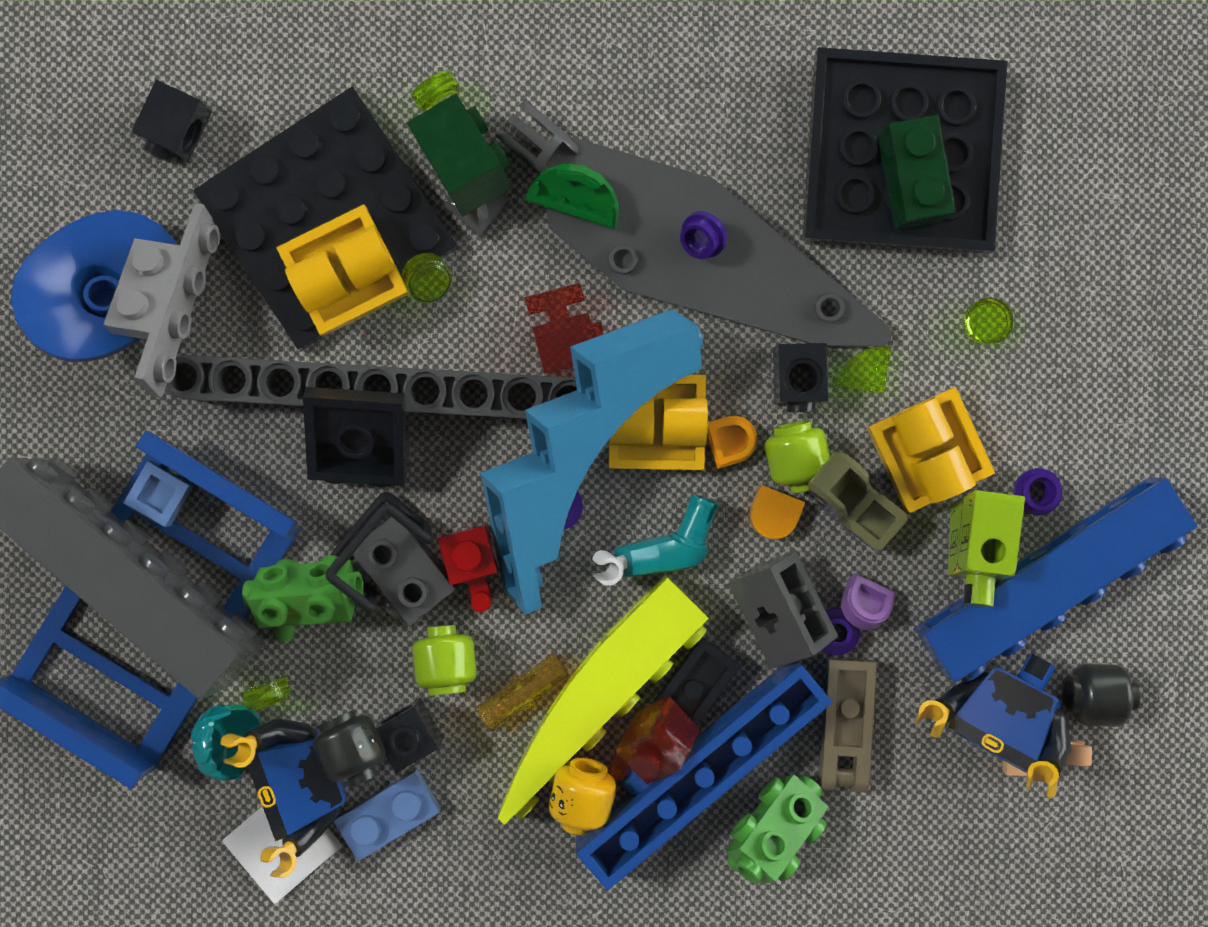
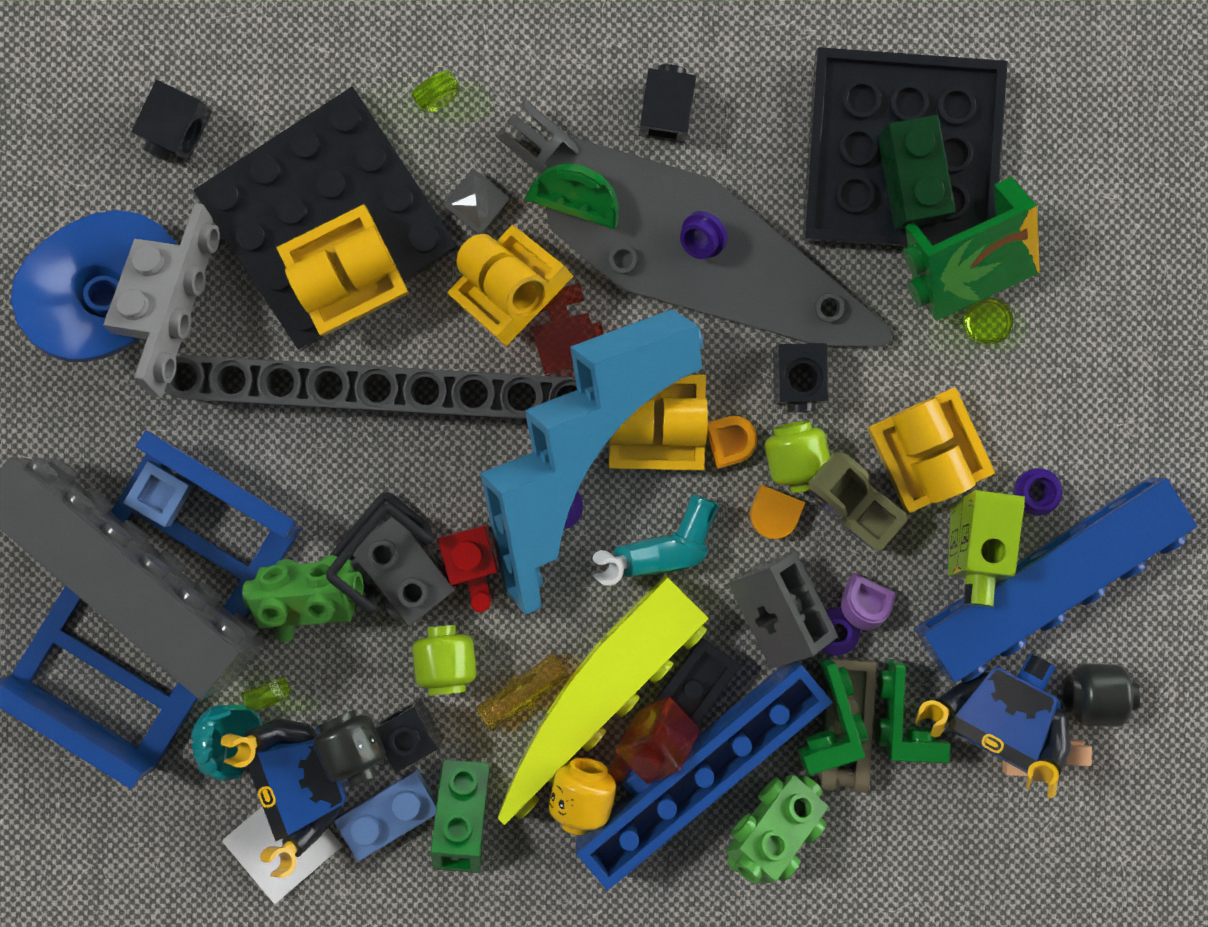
(356, 436): black plate -> none
(427, 277): clear neon green piece -> none
(460, 154): dark green brick -> none
(460, 816): none -> green bracket
(506, 281): none -> yellow plate
(667, 103): none -> black brick
(825, 748): none -> green bracket
(866, 370): clear neon green tile -> none
(917, 743): none -> green bracket
(976, 260): none -> green panel

